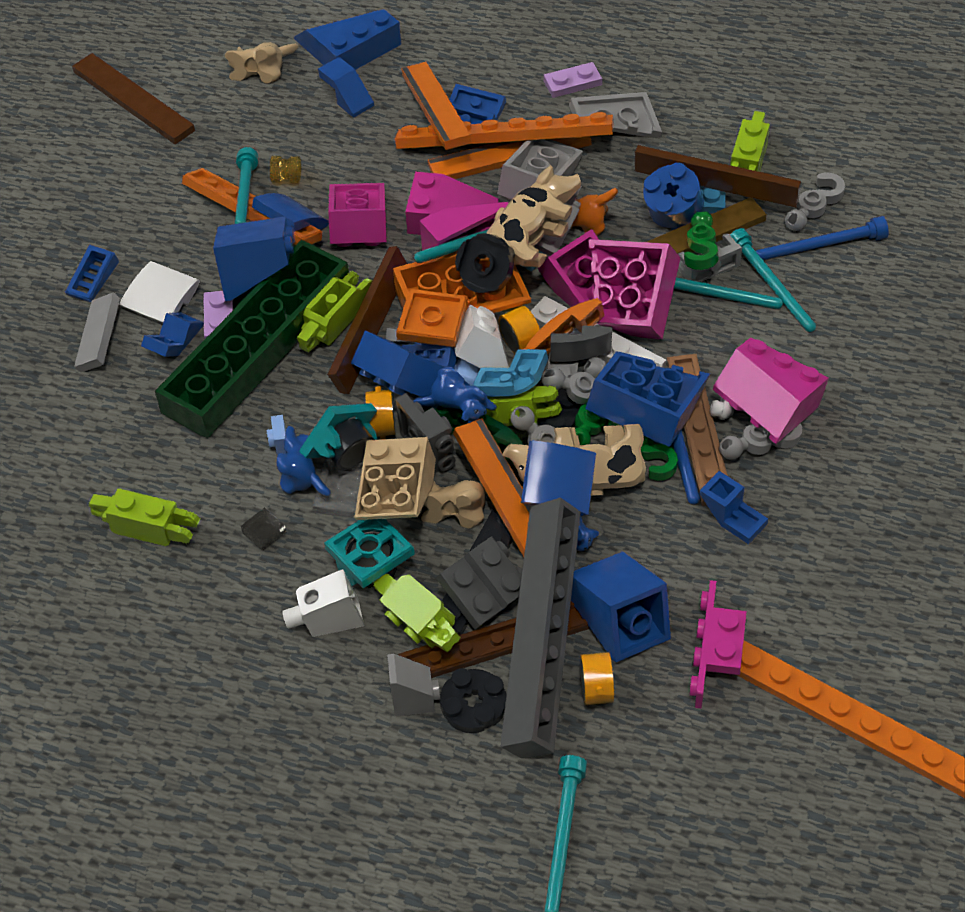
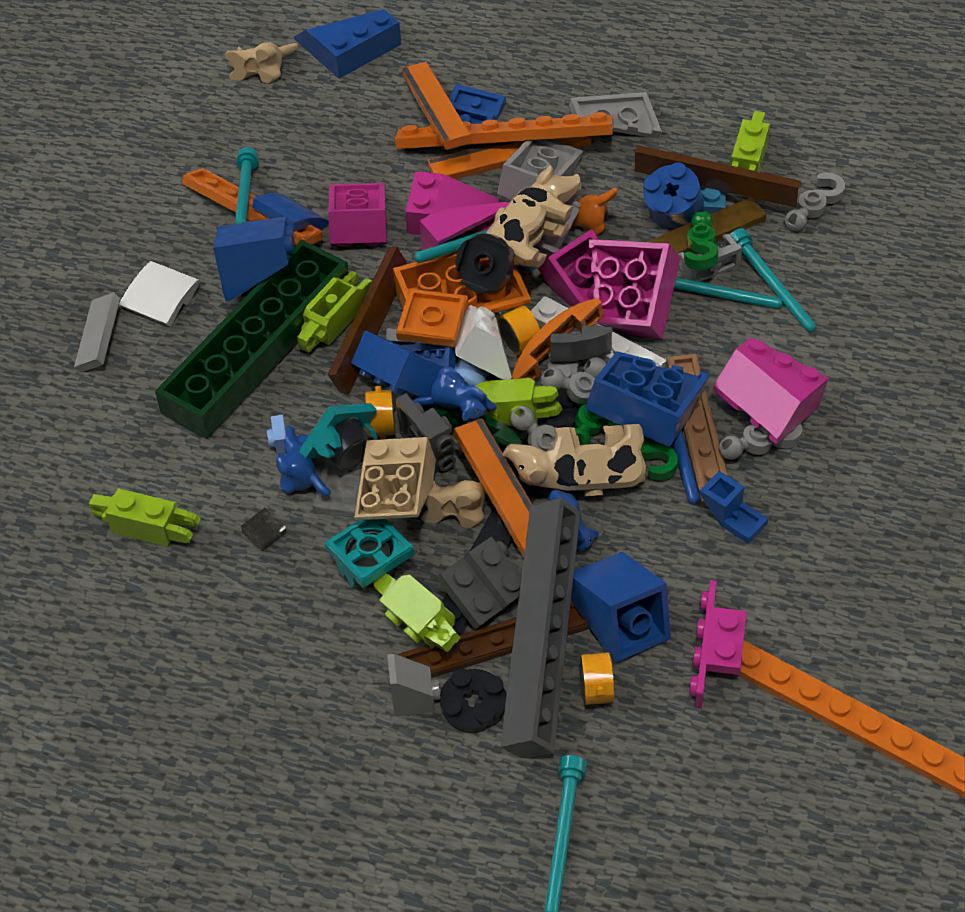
(92, 255): blue slope -> none
(133, 98): reddish brown tile -> none
(175, 334): blue slope -> none
(215, 310): lavender plate -> none
(285, 169): clear yellow wheel -> none
(326, 606): white torso -> none
(349, 88): blue slope -> none
(520, 377): dark azure plate -> none
(558, 472): blue slope -> none
(572, 79): lavender plate -> none
(721, 409): white arm -> none
(876, 228): blue piece -> none

